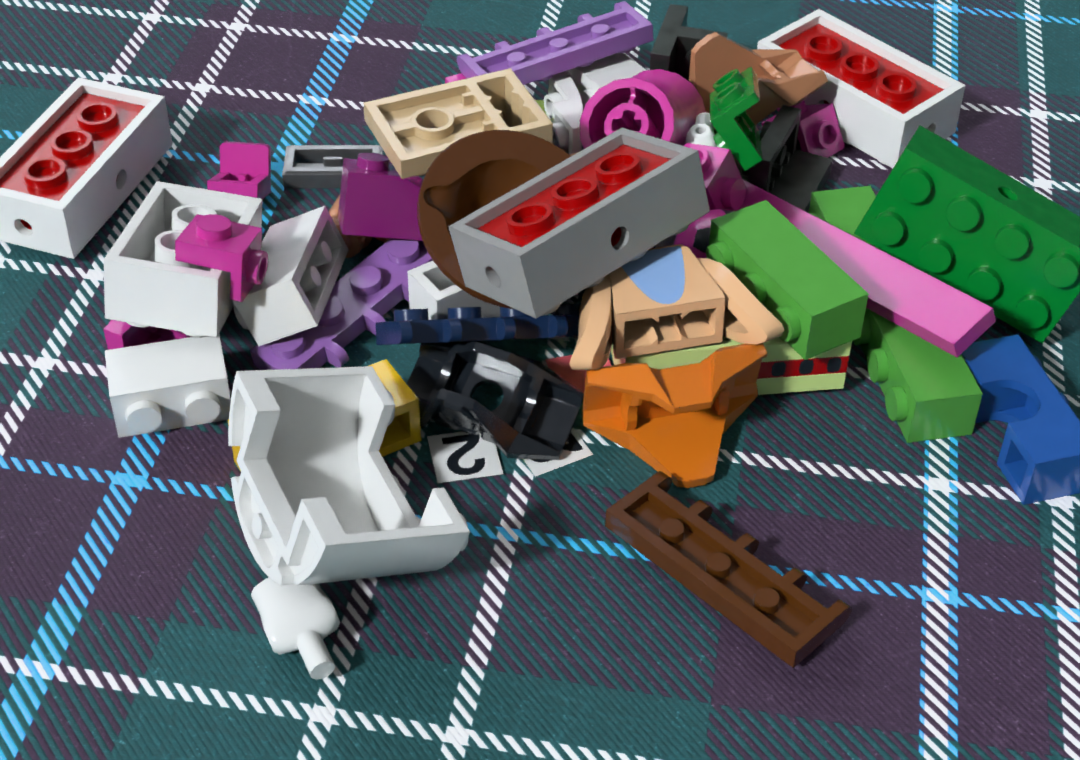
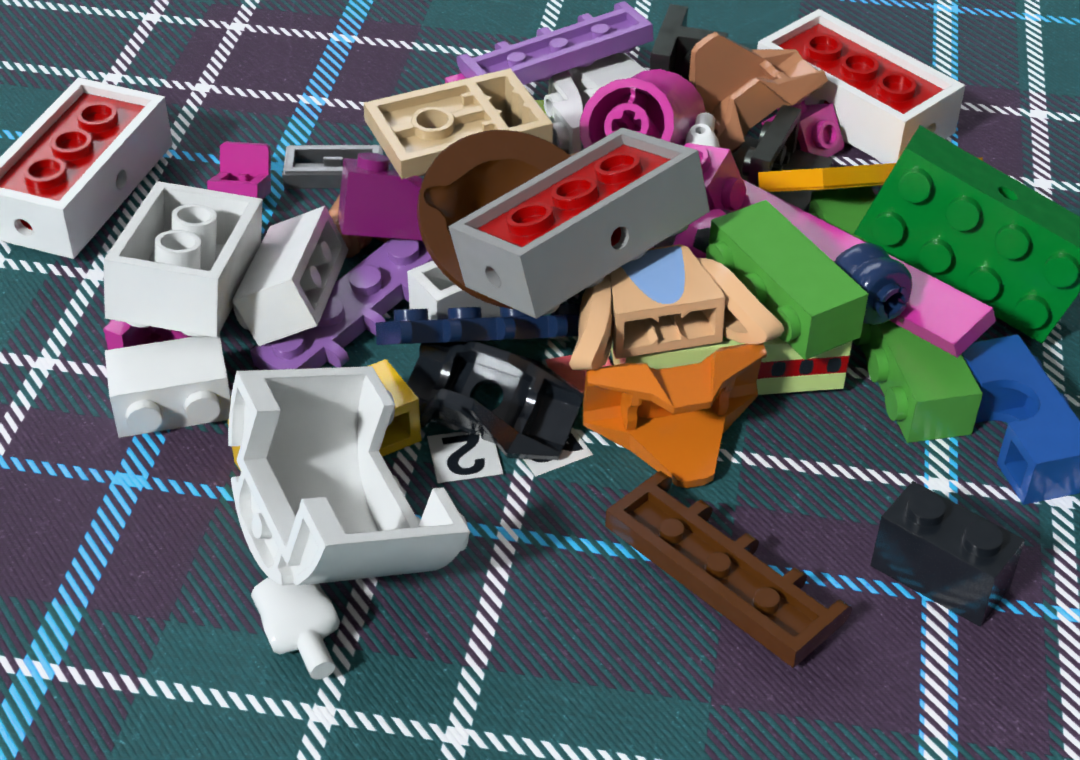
(225, 246): dark pink bracket -> none
(734, 127): green bracket -> none
(825, 177): none -> light orange tile
(881, 277): none -> dark blue piece
(946, 553): none -> black brick

